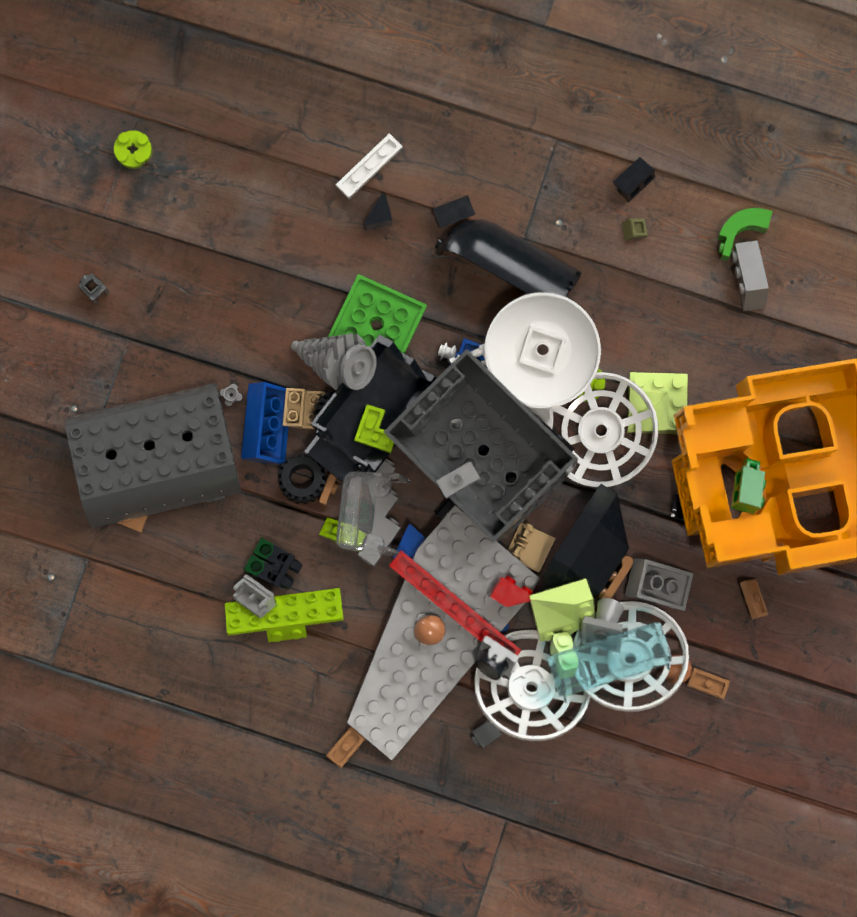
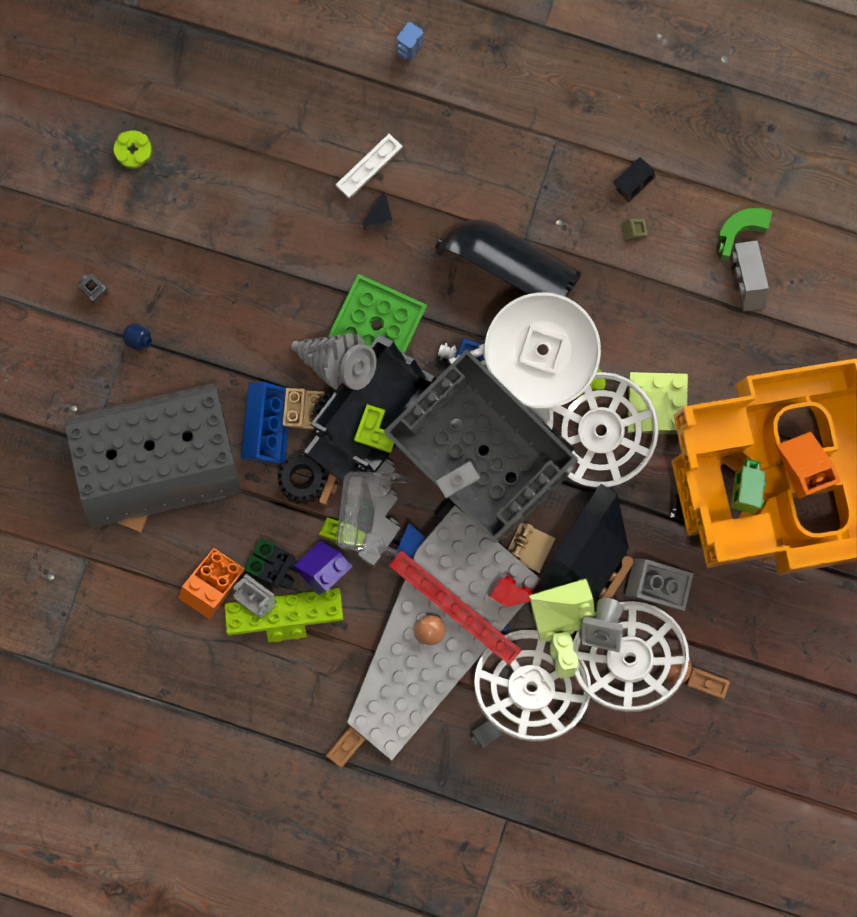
(137, 337): none -> dark blue head
(210, 583): none -> orange slope
(231, 389): light grey plate -> none
(322, 567): none -> dark purple slope
(409, 41): none -> medium blue brick
(453, 211): black hinge -> none
(495, 659): piece -> none
(609, 659): clear light blue piece -> none
(754, 598): medium nougat plate -> none
(807, 465): none -> orange slope

